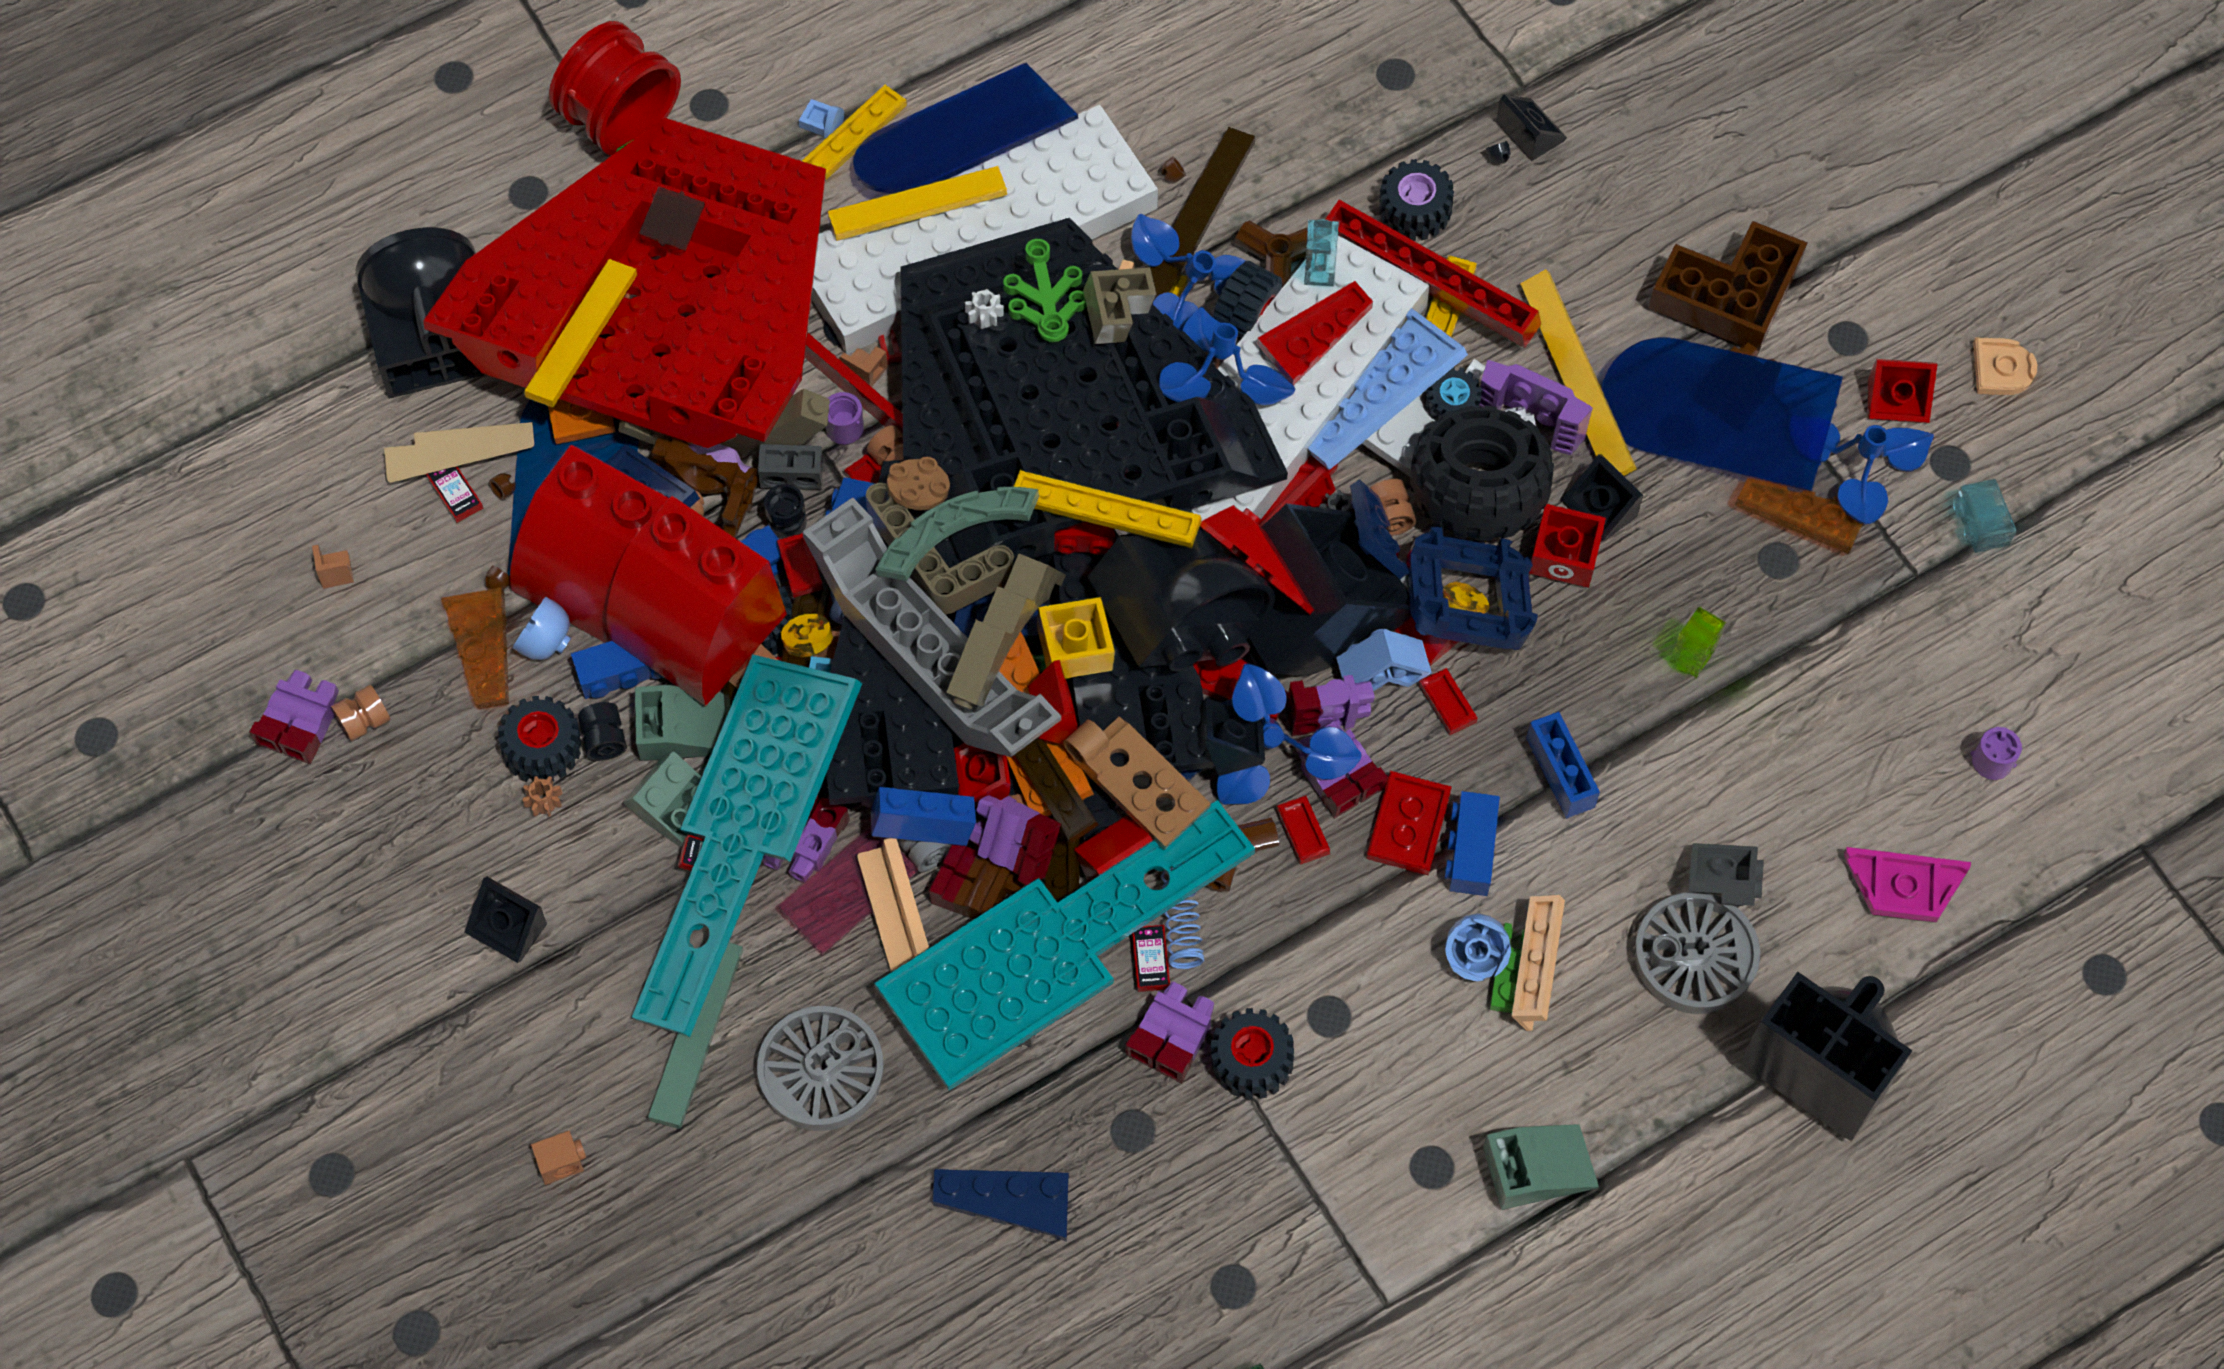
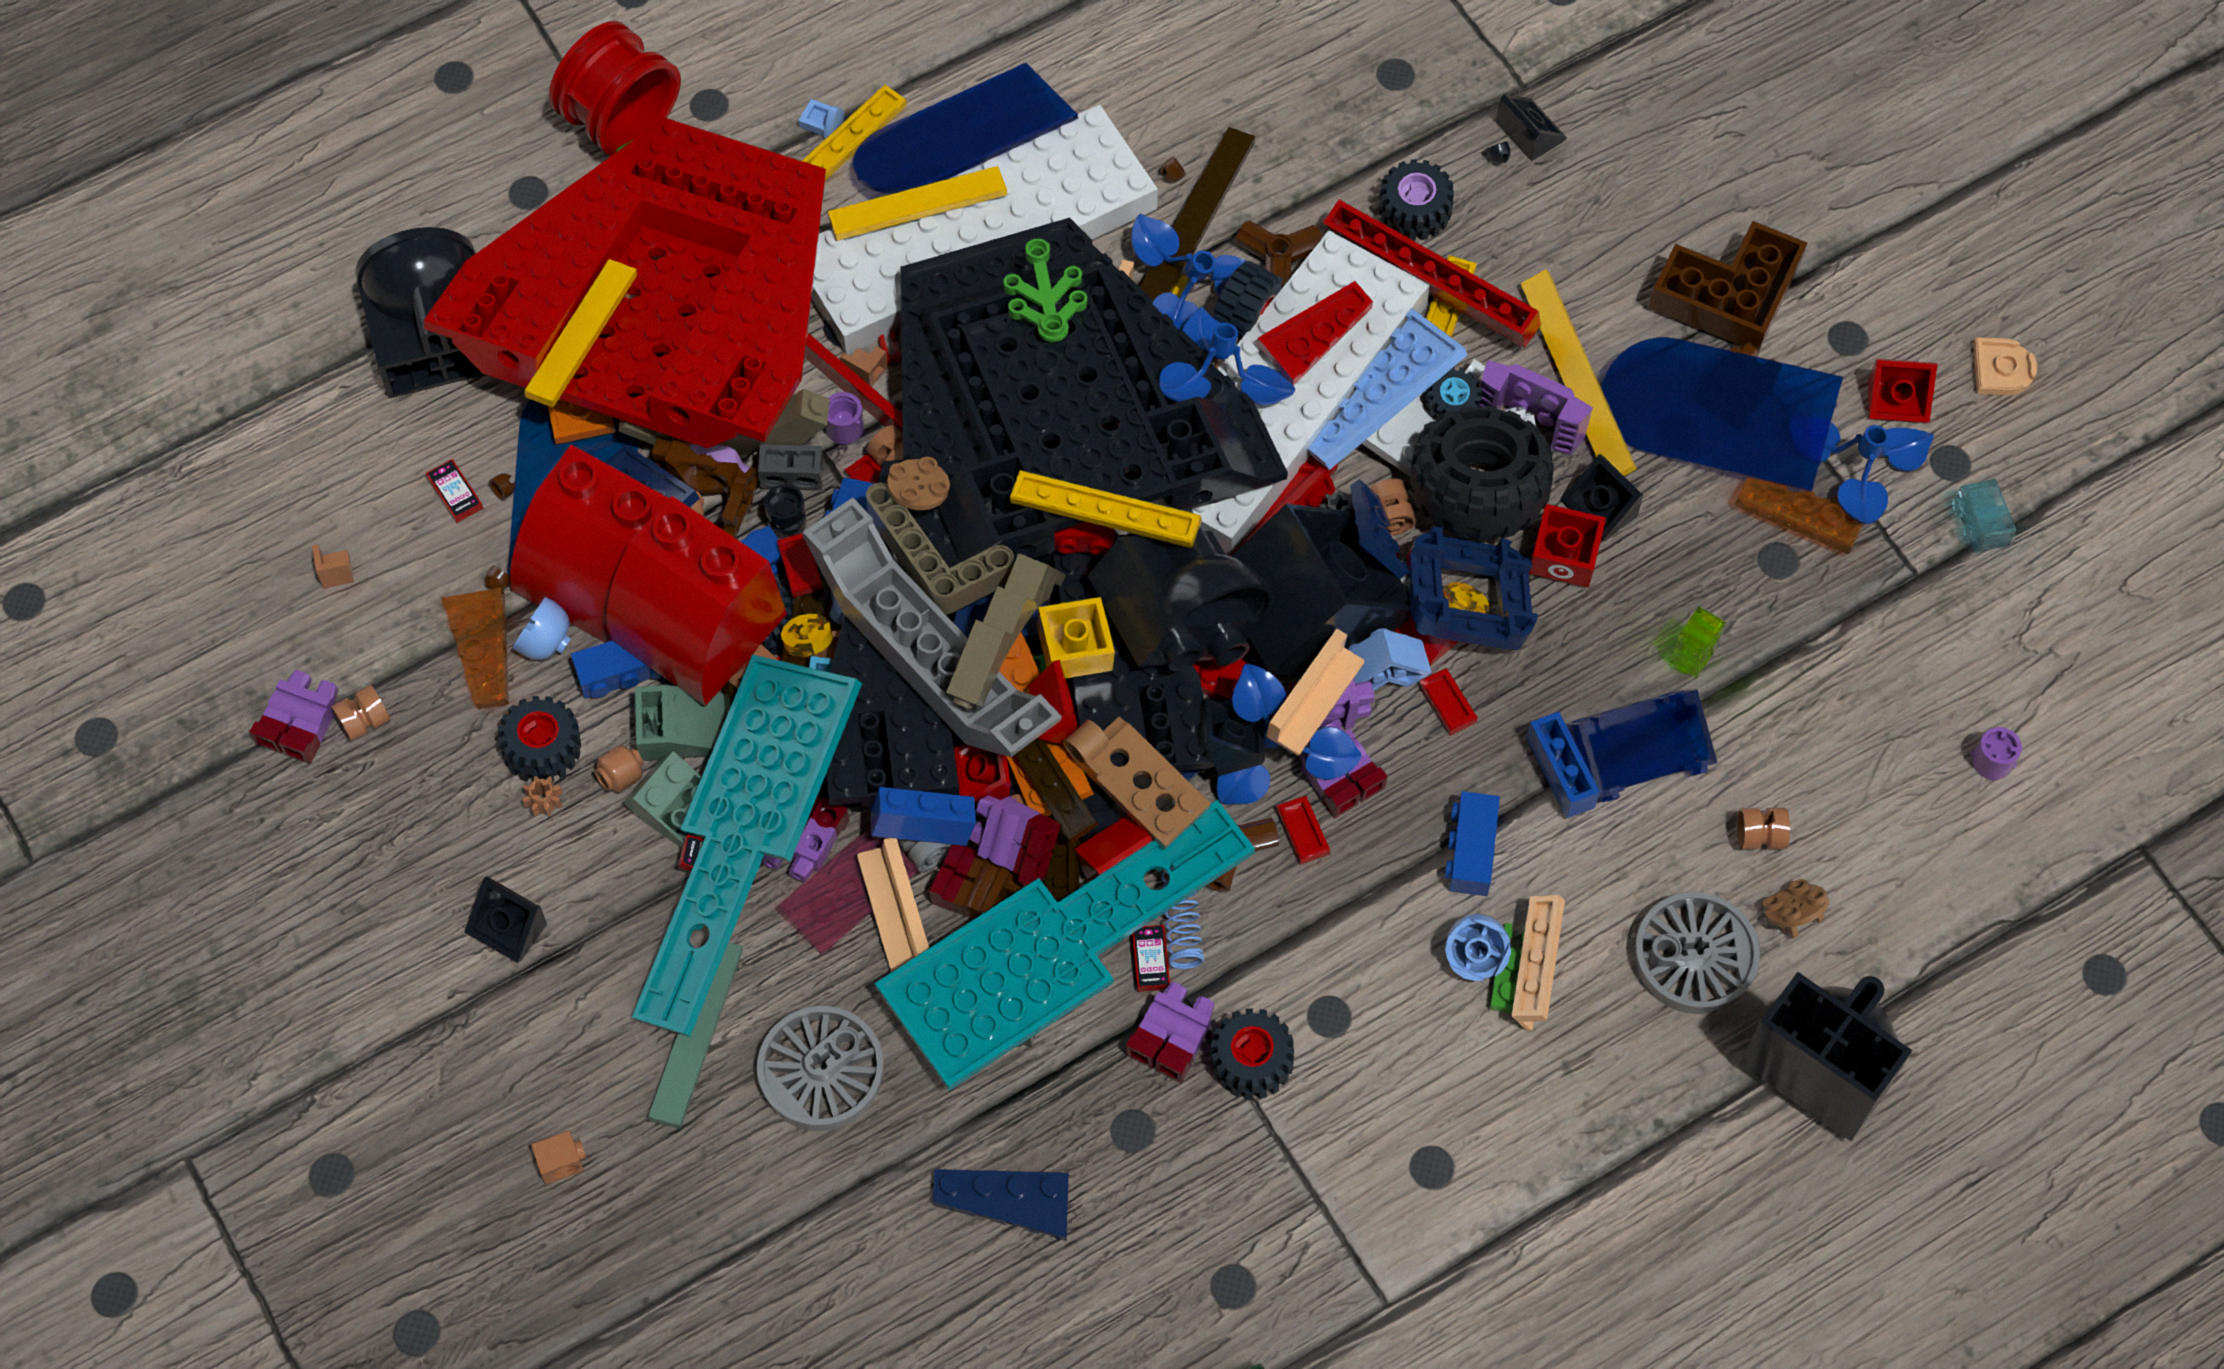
(455, 447): tan wedge -> none
(602, 731): black wheel -> none
(619, 768): none -> nougat head
(672, 218): clear smoke piece -> none
(950, 517): sand green tile -> none
(984, 309): white gear -> none
(1112, 299): dark tan brick -> none
(1252, 545): red wedge -> none
(1315, 695): none -> light nougat panel
(1321, 252): clear light blue brick -> none
(1409, 823): red tile -> none
(1538, 1164): sand green slope -> none
(1644, 741): none -> clear blue windscreen
(1727, 871): dark grey plate -> none
(1763, 828): none -> nougat wheel
(1796, 906): none -> medium nougat plate
(1905, 883): dark pink wing -> none

